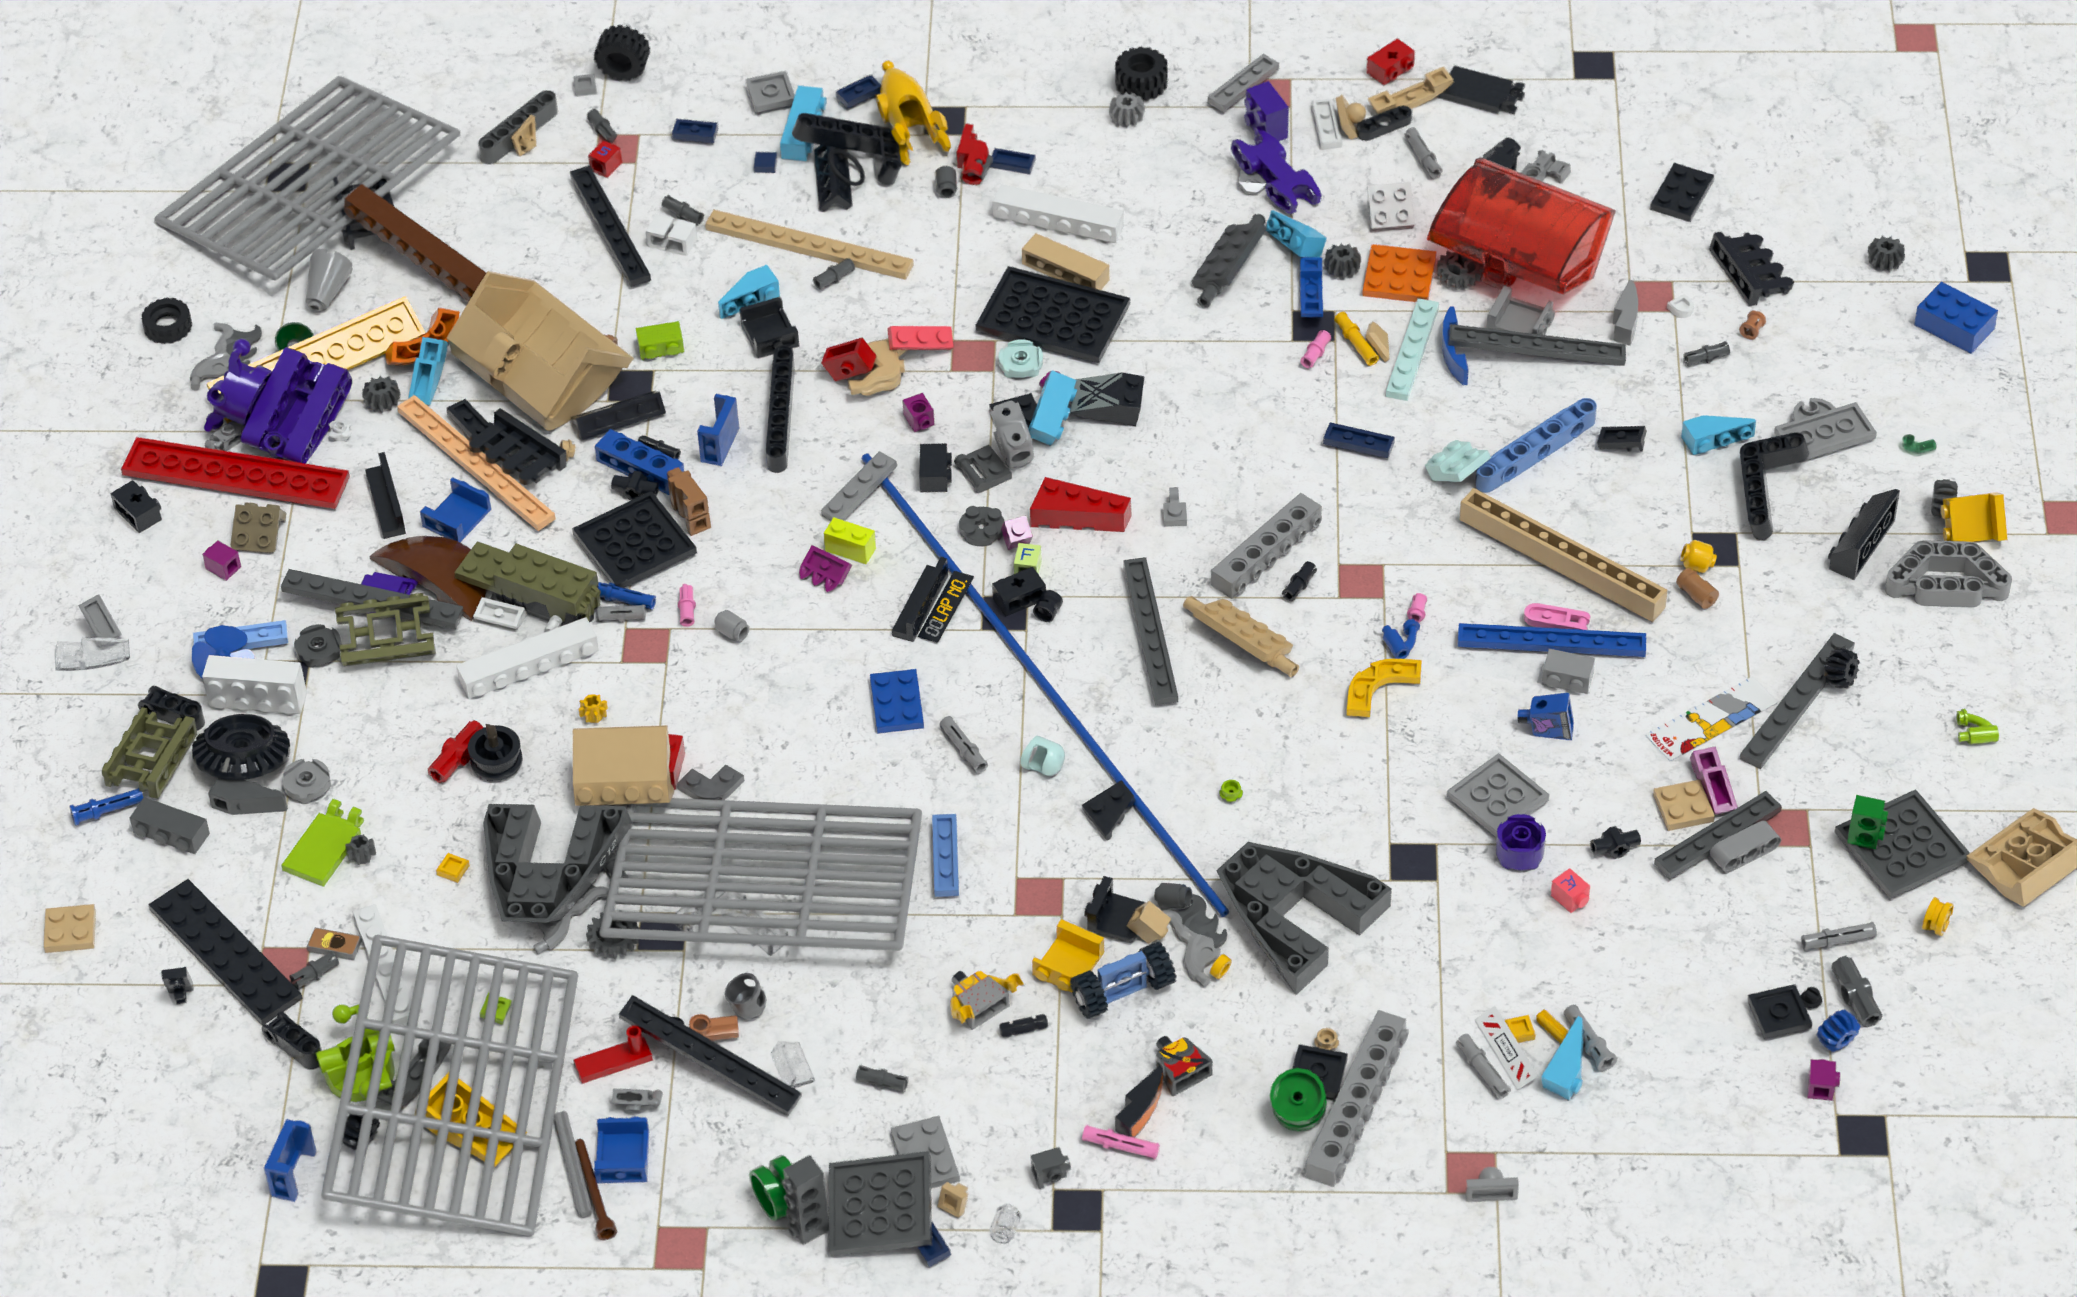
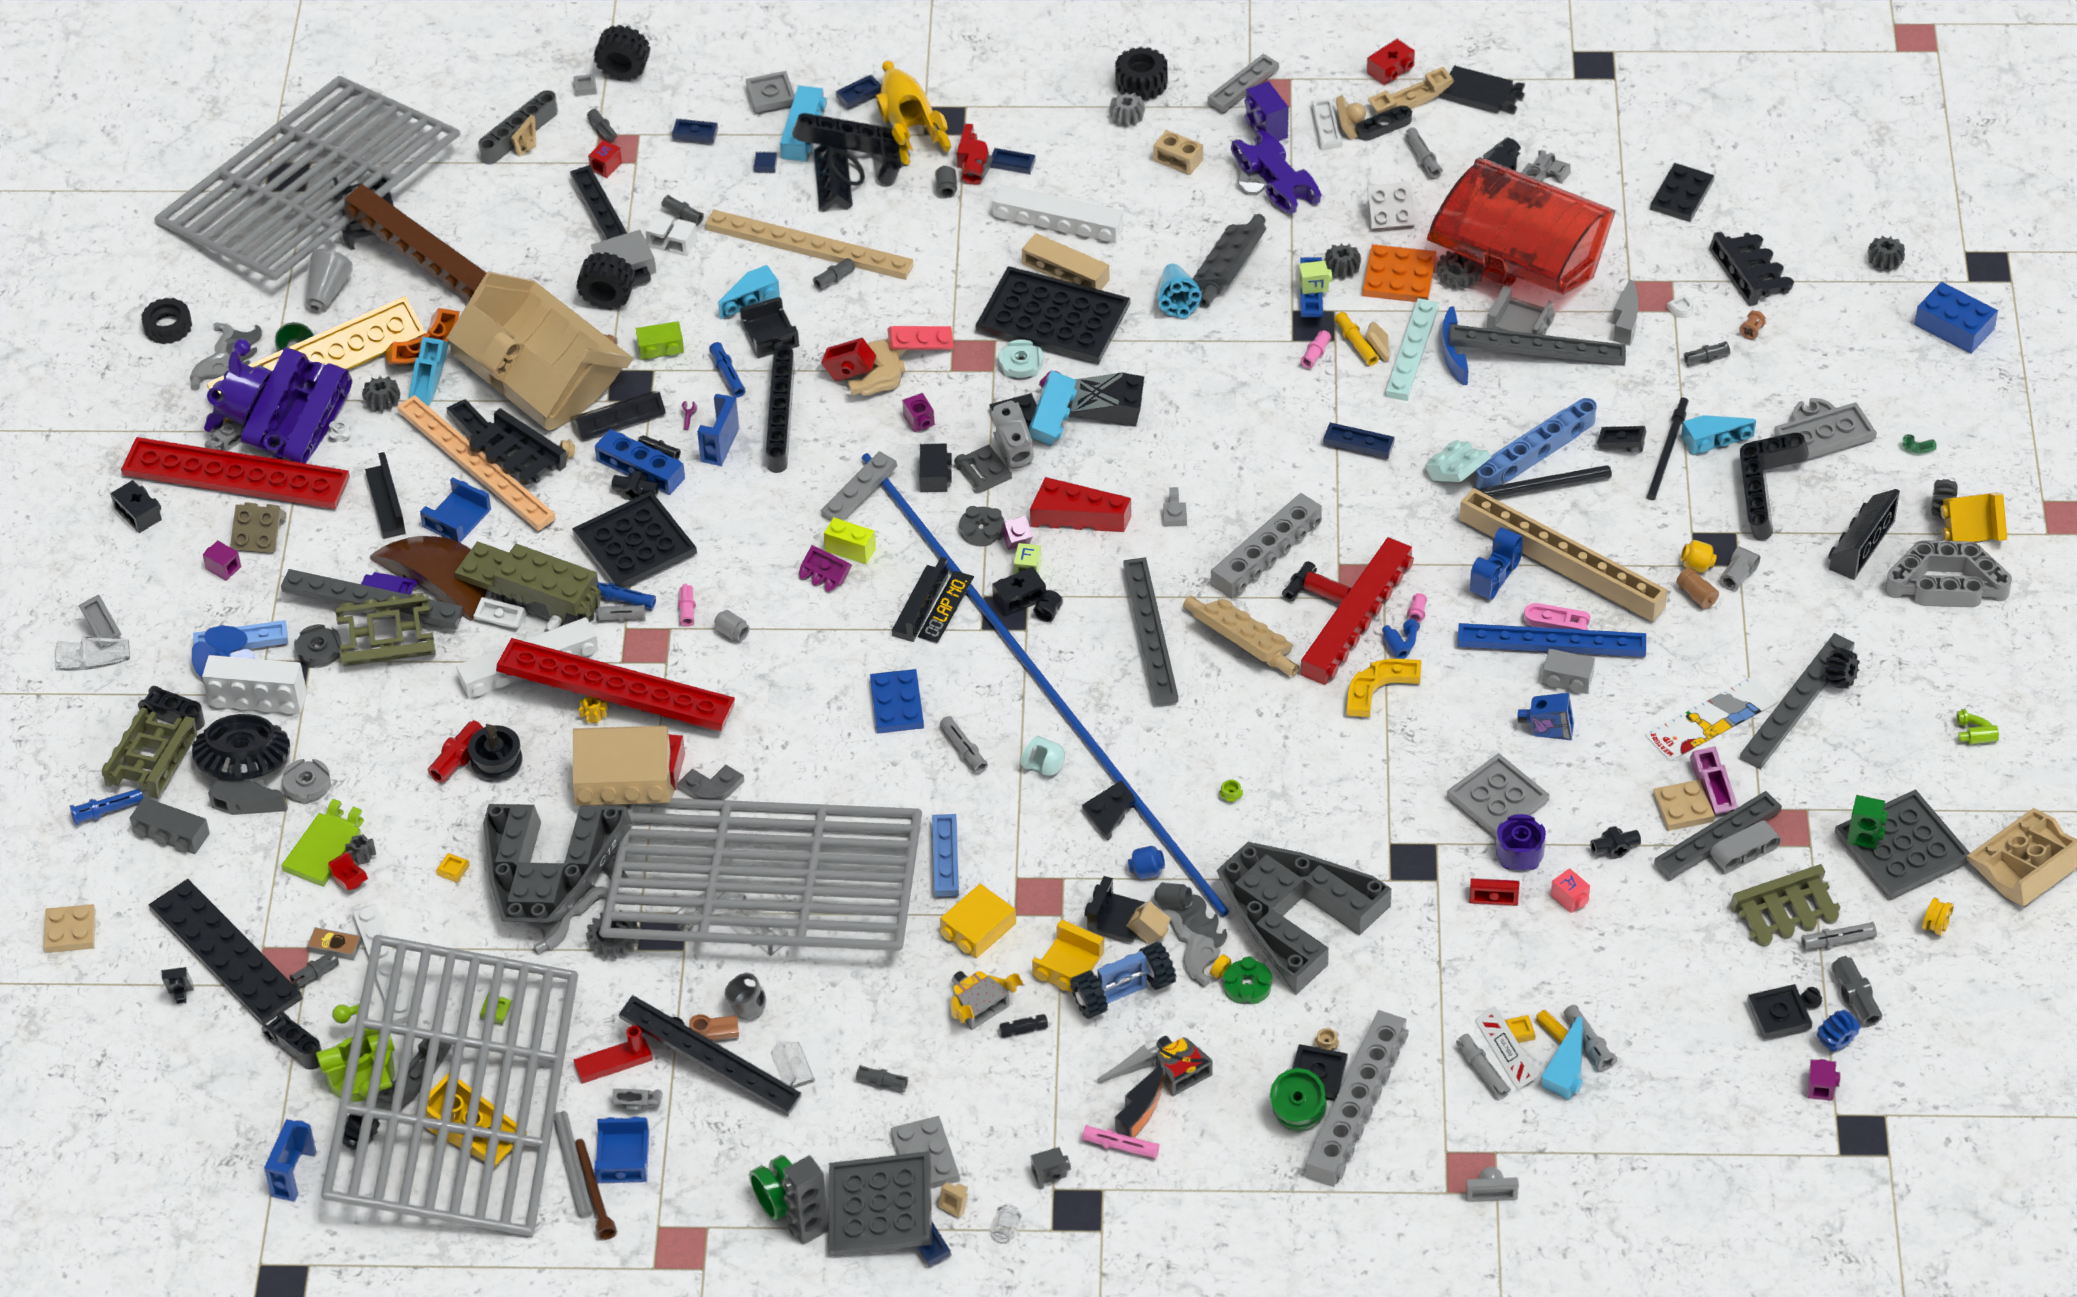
(346, 872): none -> red bracket
(605, 280): none -> black tyre
(615, 684): none -> red plate
(631, 248): none -> light grey panel
(688, 413): none -> magenta hand
(689, 501): medium nougat hips -> none
(724, 363): none -> blue pin
(977, 921): none -> yellow brick
(1138, 1060): none -> light grey piece
(1146, 862): none -> blue head
(1178, 152): none -> tan brick
(1178, 292): none -> medium azure cone
(1247, 969): none -> green plate
(1295, 235): medium azure slope -> none
(1314, 277): none -> yellowish green brick
(1326, 587): none -> red brick
(1356, 611): none -> red brick
(1491, 574): none -> blue beam
(1494, 891): none -> red brick
(1548, 482): none -> black axle
(1677, 419): none -> black bar
(1740, 566): none -> light grey piece
(1781, 892): none -> olive fence

